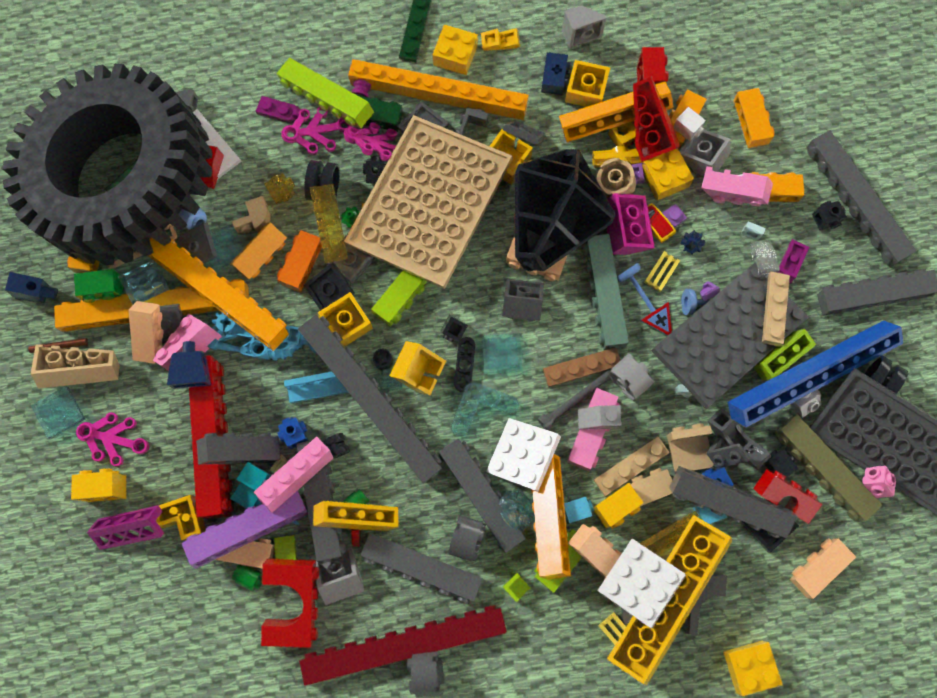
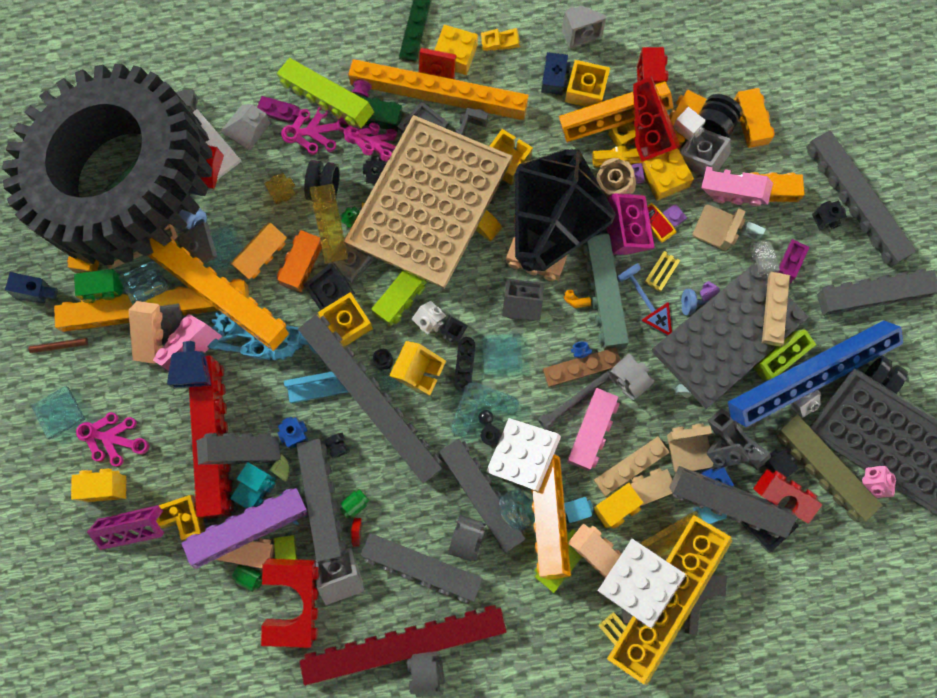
(72, 366): tan wedge -> none
(246, 125): none -> light grey slope
(258, 216): tan brick -> none
(293, 474): bright pink brick -> none
(355, 516): yellow brick -> none
(429, 318): none -> white brick
(437, 63): none -> red plate
(486, 418): none -> black plate
(488, 226): none -> yellow brick
(516, 587): lime panel -> none
(524, 132): dark grey plate -> none
(576, 302): none -> light orange arm
(581, 349): none -> blue plate
(599, 417): light grey slope -> none
(697, 242): dark blue gear -> none
(718, 227): none -> tan bracket
(721, 114): none -> black wheel
(752, 668): yellow brick -> none
(822, 567): light nougat brick -> none

